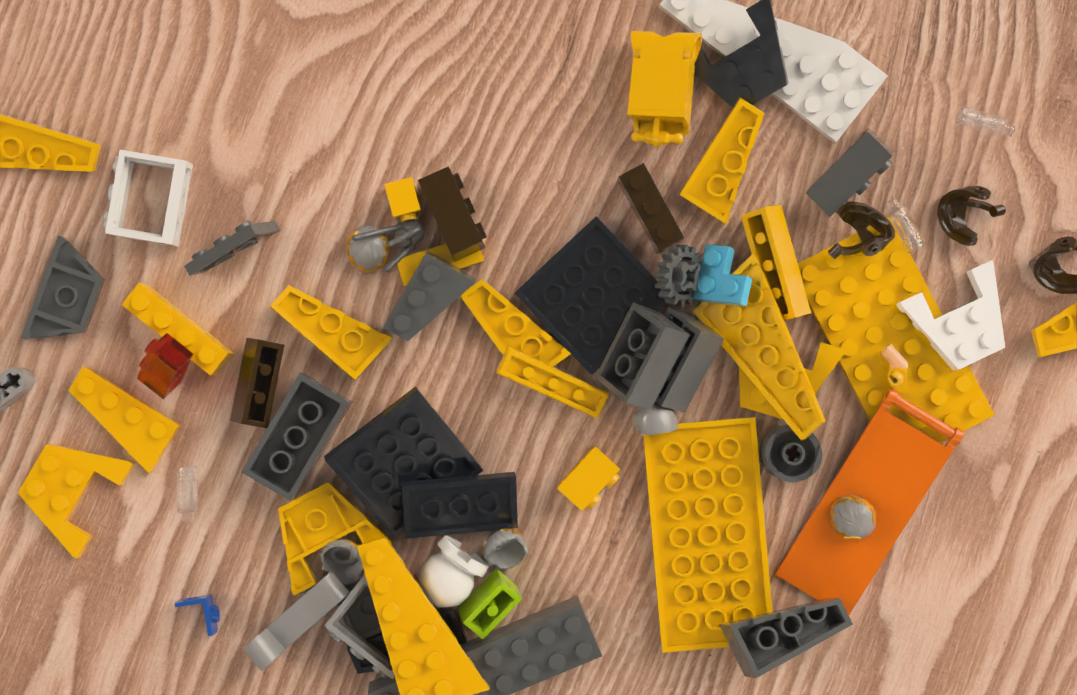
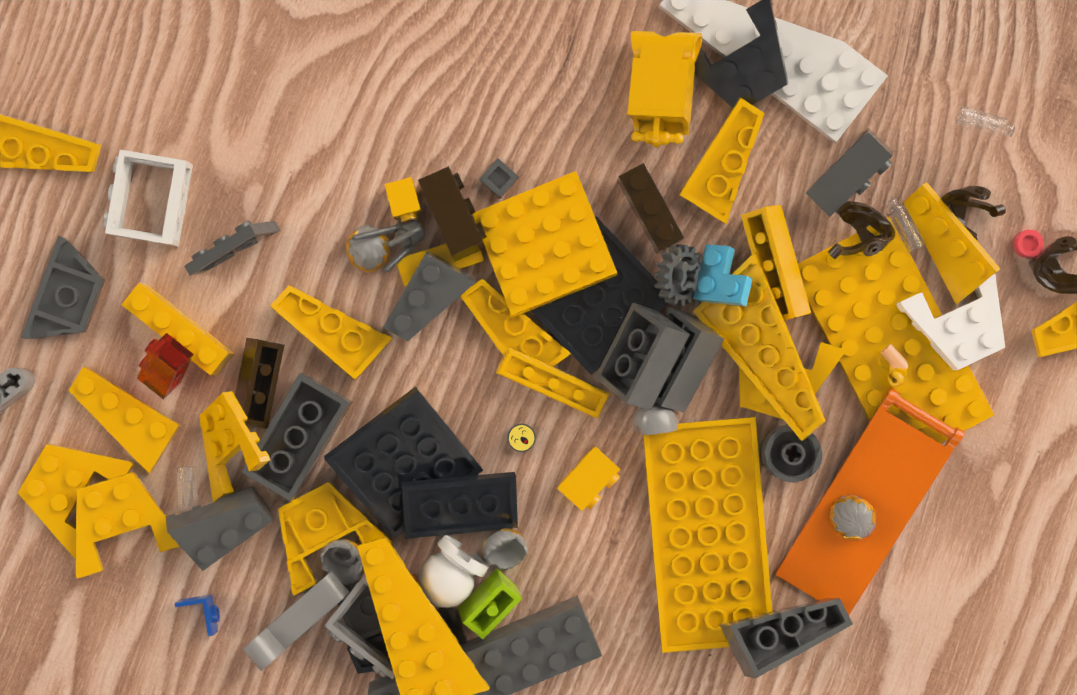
(114, 509): none -> yellow wing
(219, 527): none -> dark grey wedge
(223, 438): none -> yellow wing
(499, 178): none -> dark grey tile
(521, 437): none -> light yellow tile
(545, 244): none -> yellow plate
(952, 247): none -> yellow wing
(1028, 243): none -> coral tile

